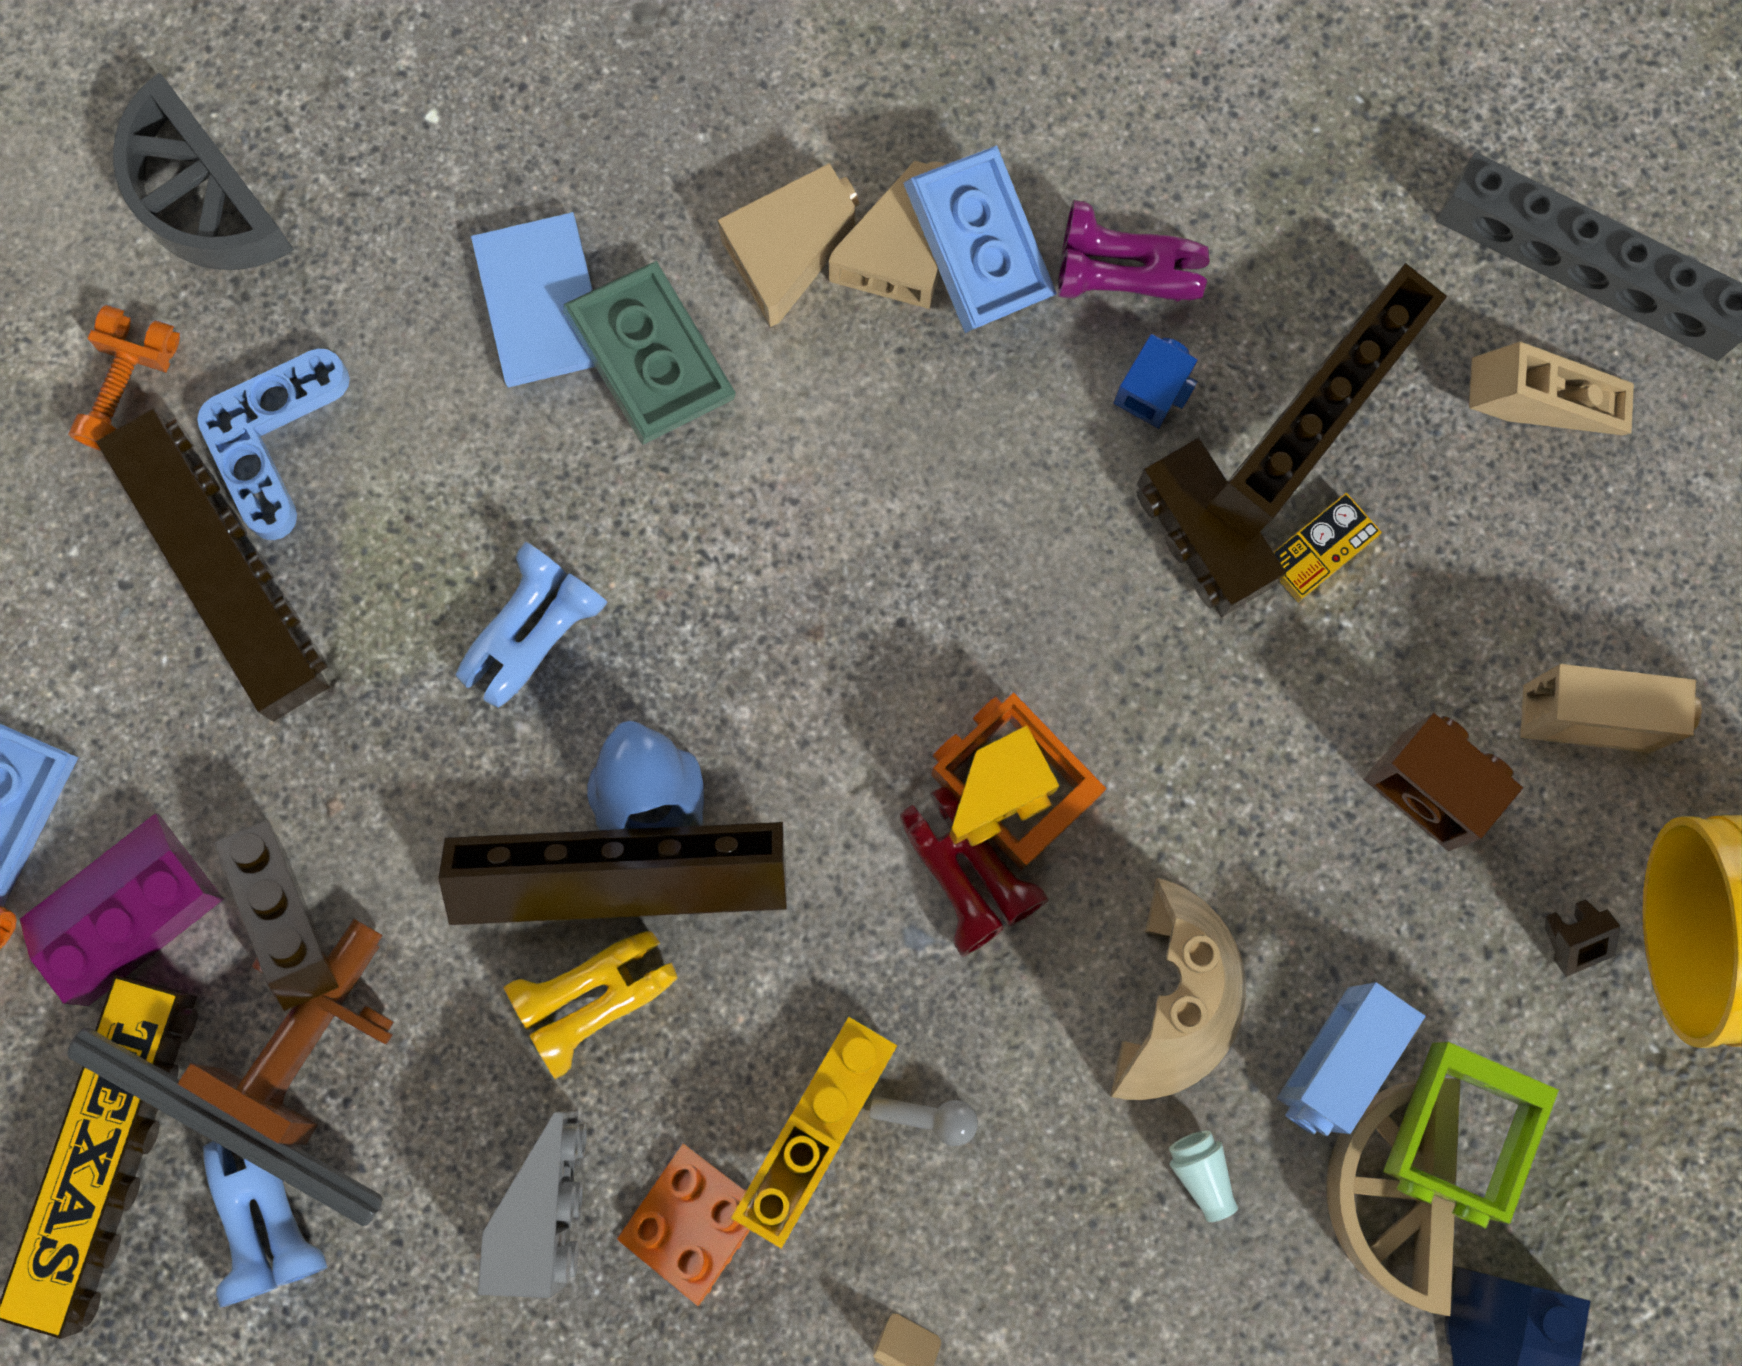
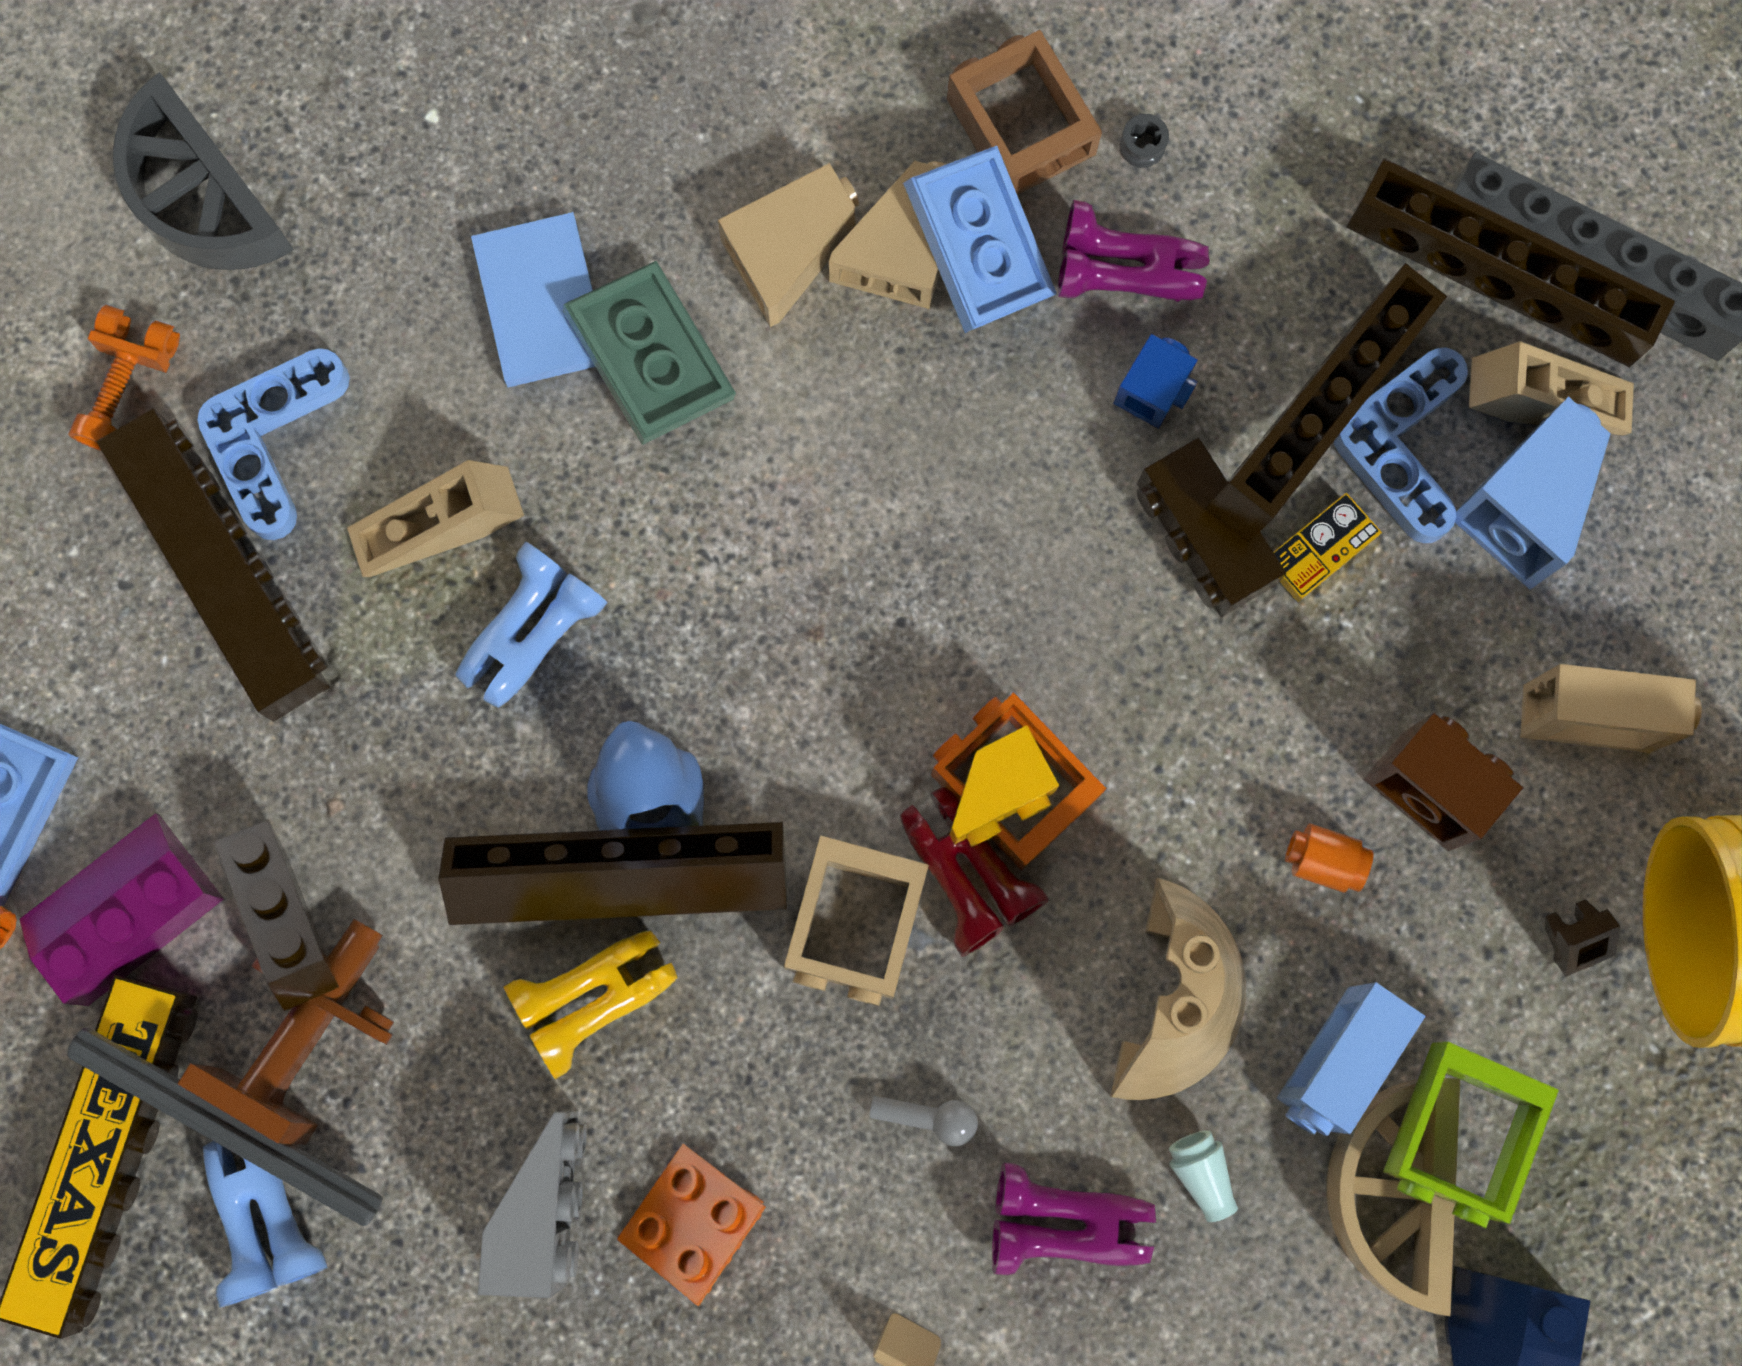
(436, 517): none -> tan slope
(814, 1133): yellow slope -> none
(869, 864): none -> tan window
(1047, 156): none -> medium nougat window
(1095, 1244): none -> magenta piece
(1136, 128): none -> dark grey bush
(1329, 858): none -> orange brick
(1385, 432): none -> light blue beam
(1510, 264): none -> dark brown brick
(1539, 495): none -> light blue slope

